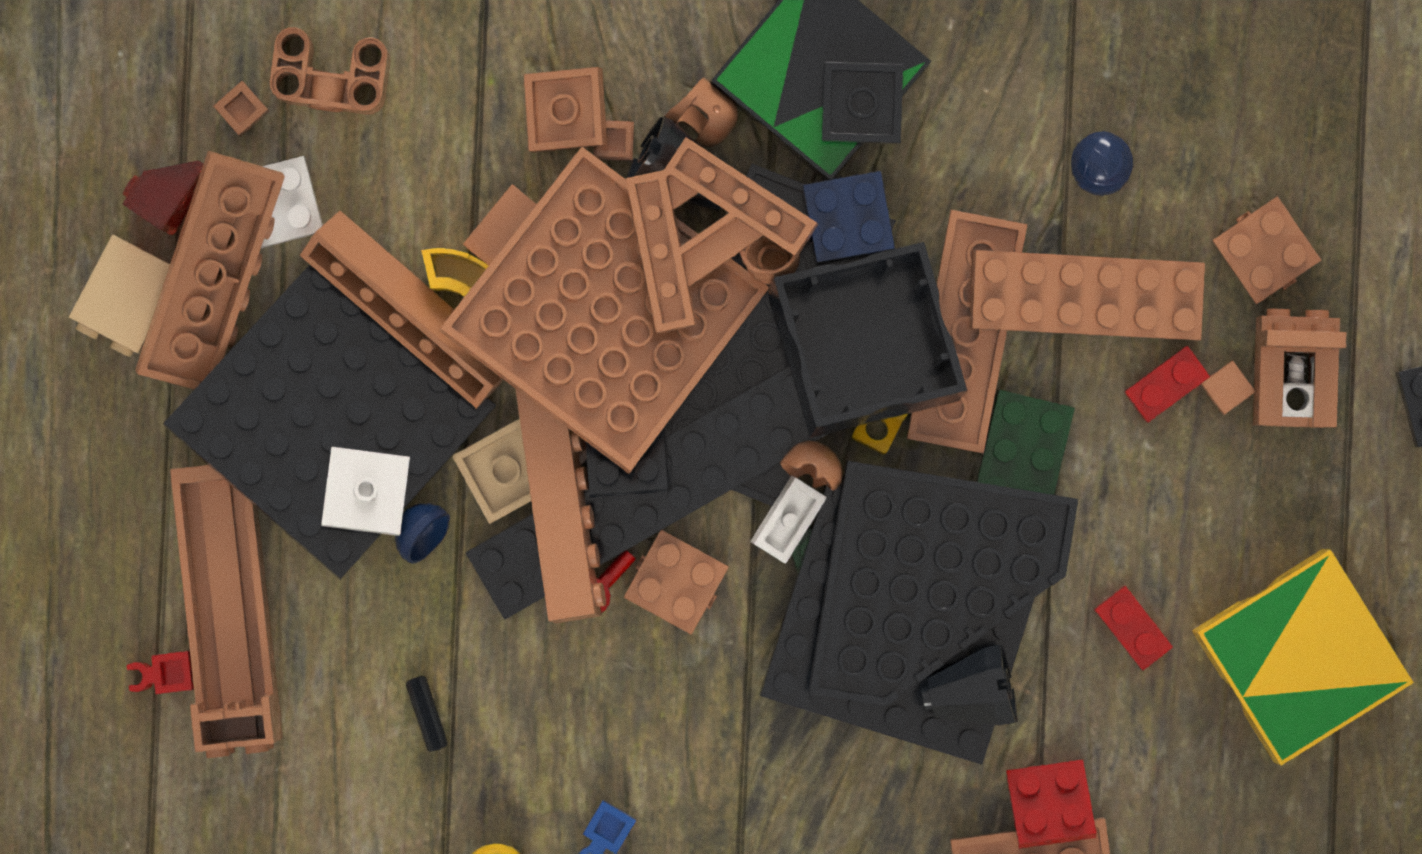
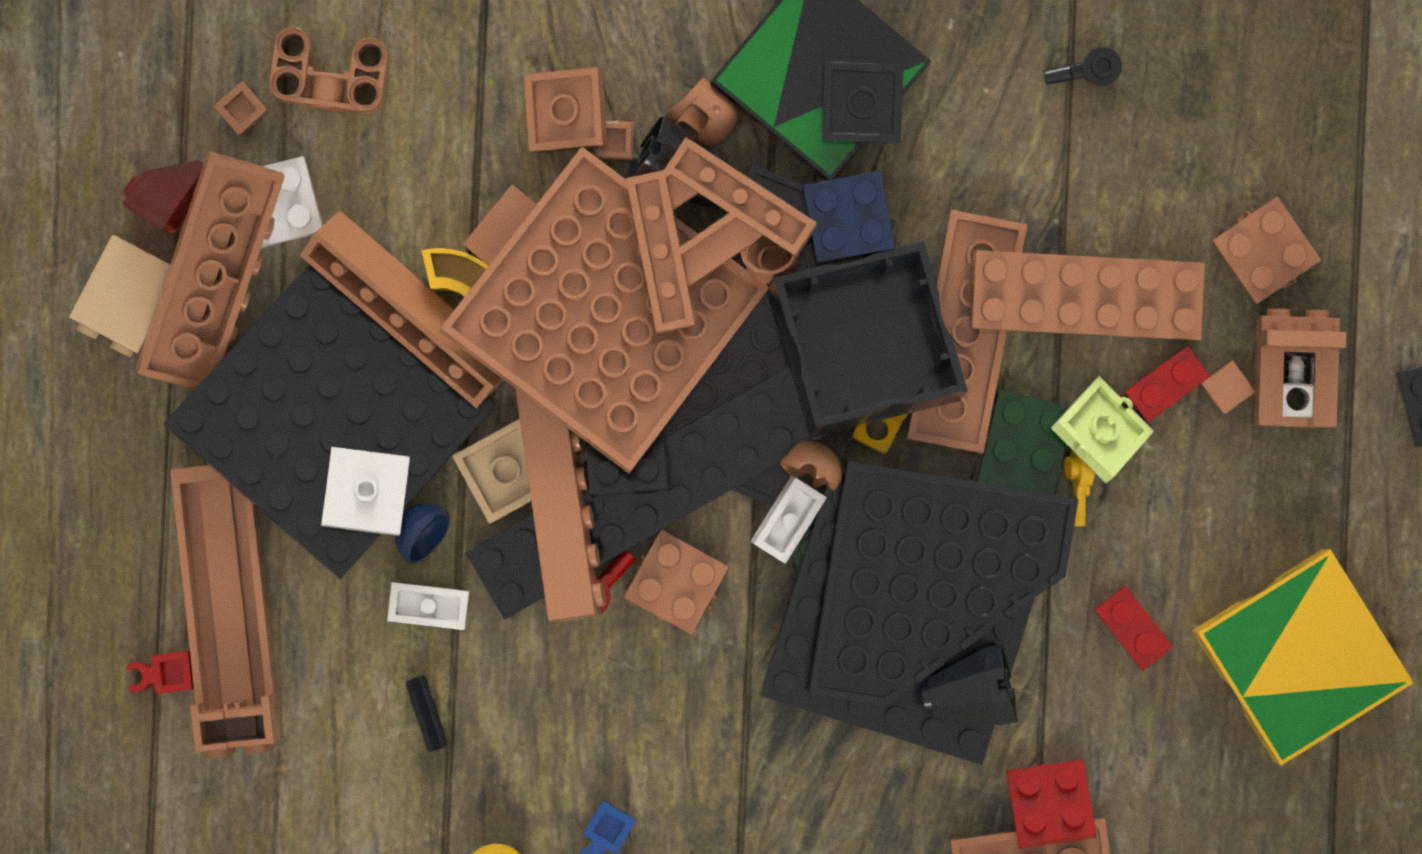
(428, 606): none -> white plate
(1081, 478): none -> yellow plate
(1099, 67): none -> black plate
(1101, 163): dark blue piece -> none
(1102, 429): none -> yellowish green plate

